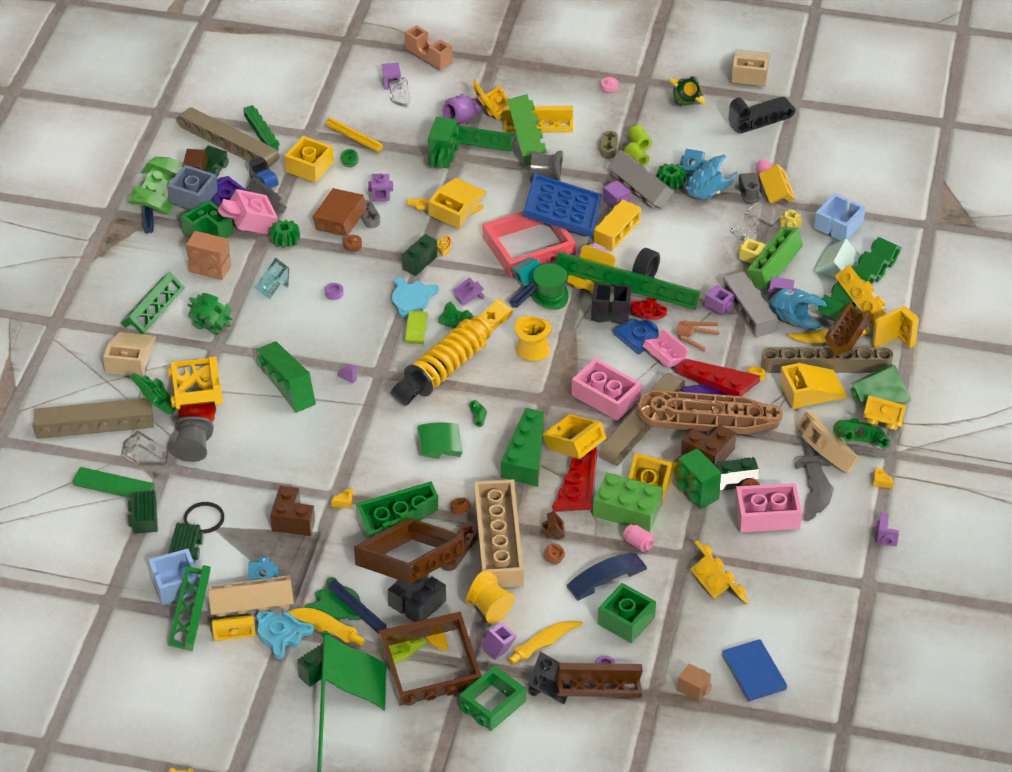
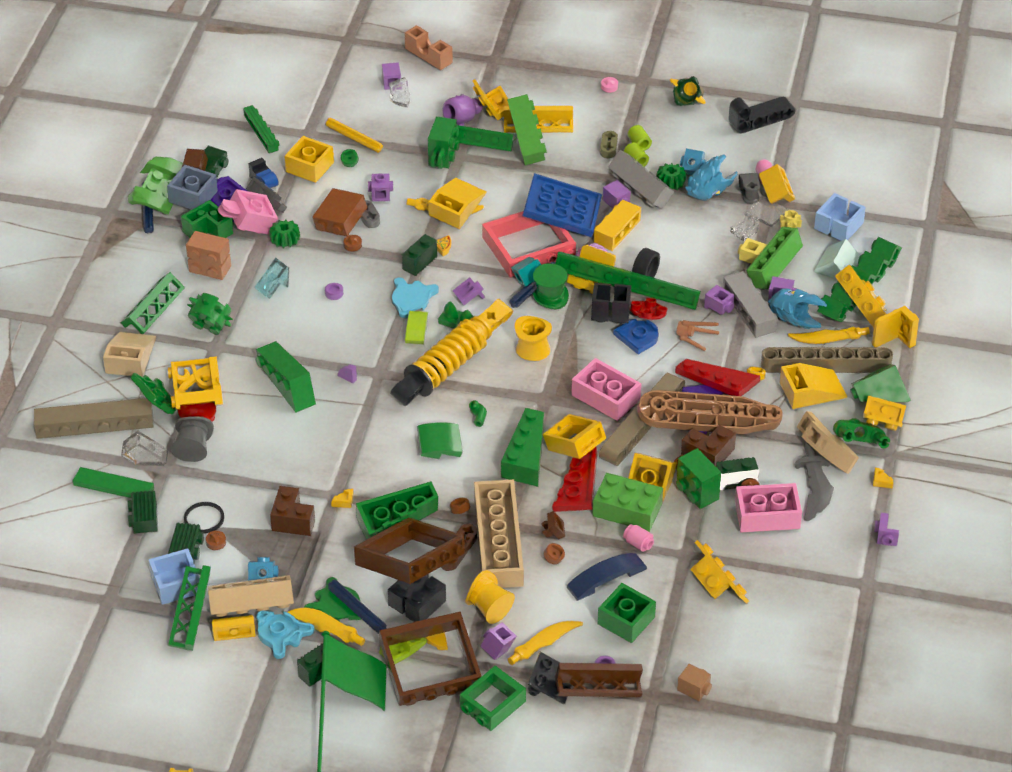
(215, 540): none -> dark orange tile
(226, 137): dark tan beam -> none
(546, 165): dark grey hat -> none
(667, 349): bright pink bracket -> none
(750, 67): tan slope -> none
(754, 670): blue tile -> none
(850, 333): reddish brown fence -> none

